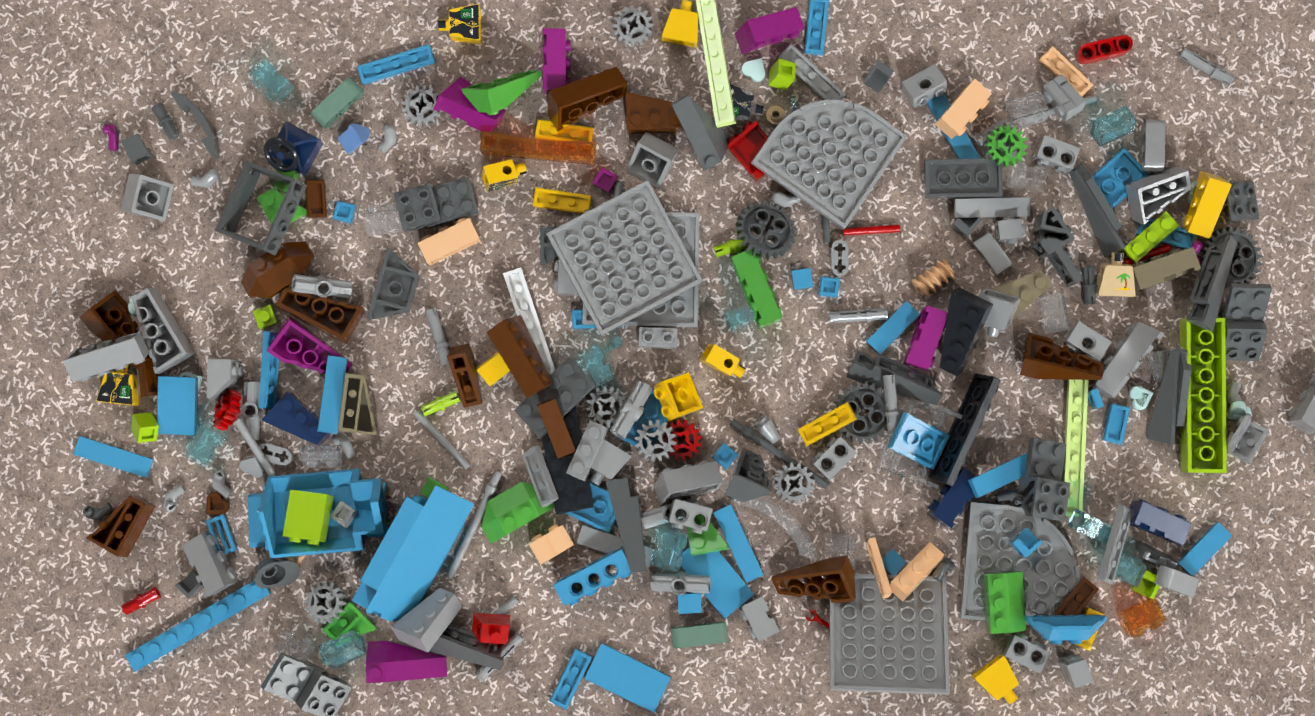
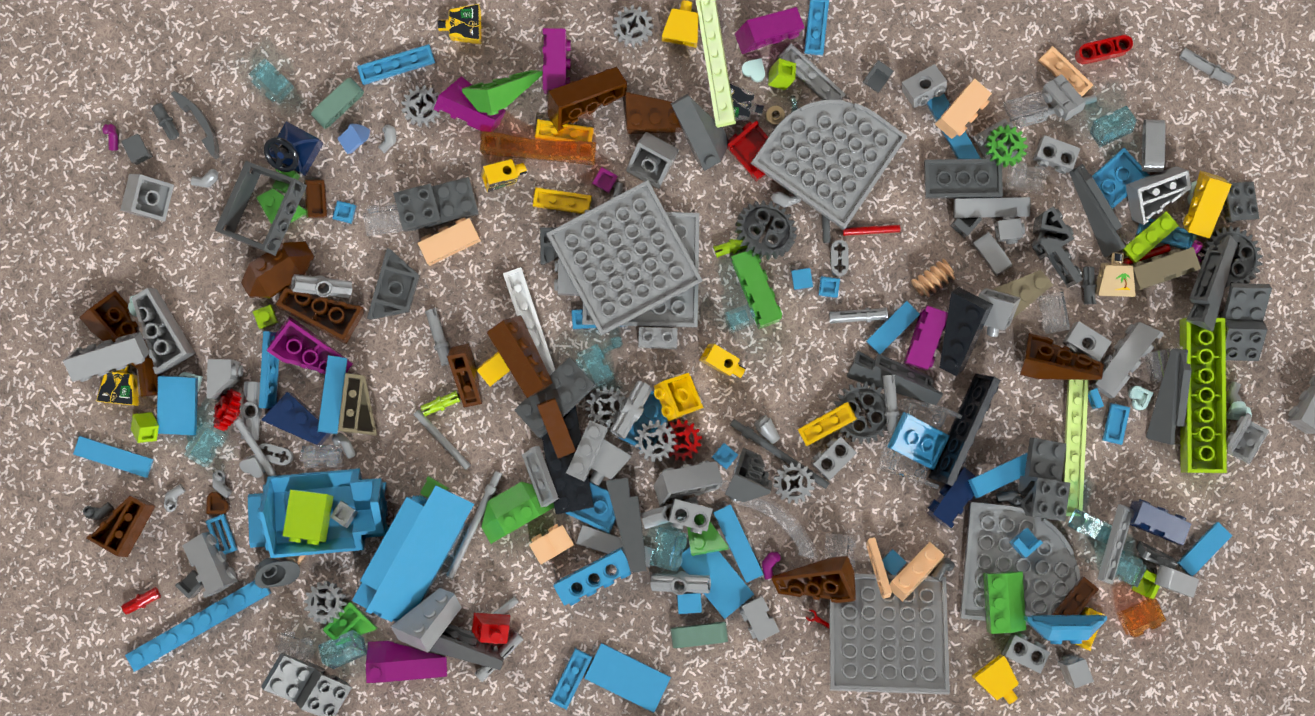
(768, 562): none -> magenta arm

